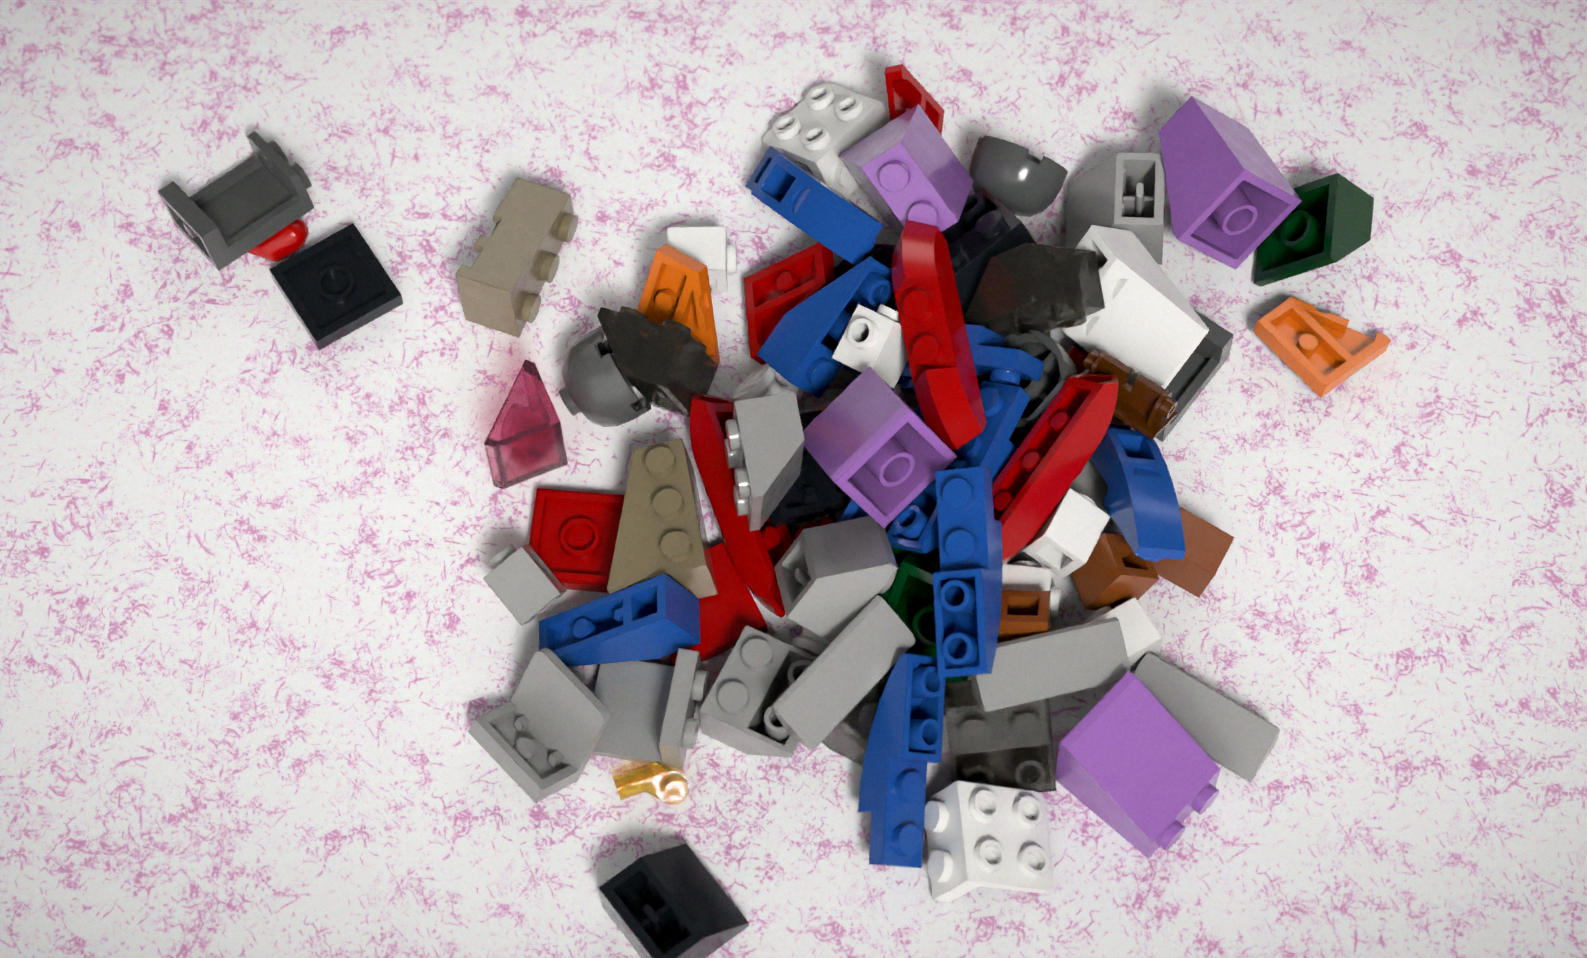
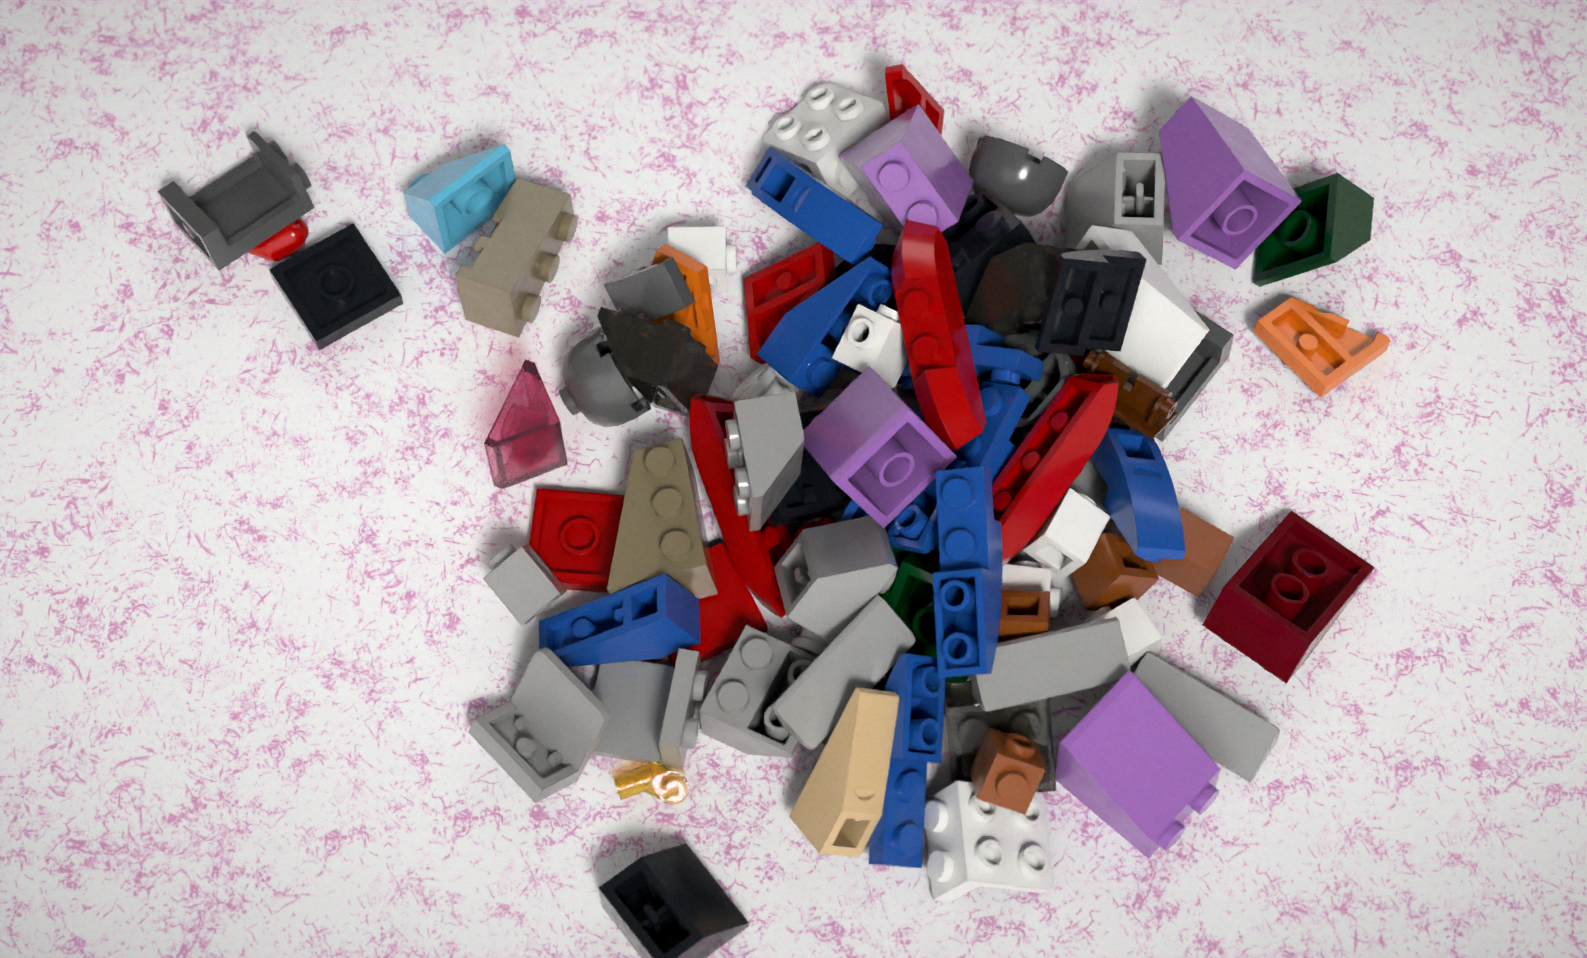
(460, 195): none -> medium azure slope
(651, 290): none -> dark grey slope
(850, 777): none -> tan slope
(1007, 770): none -> dark orange brick
(1090, 301): none -> black slope
(1287, 596): none -> dark red slope

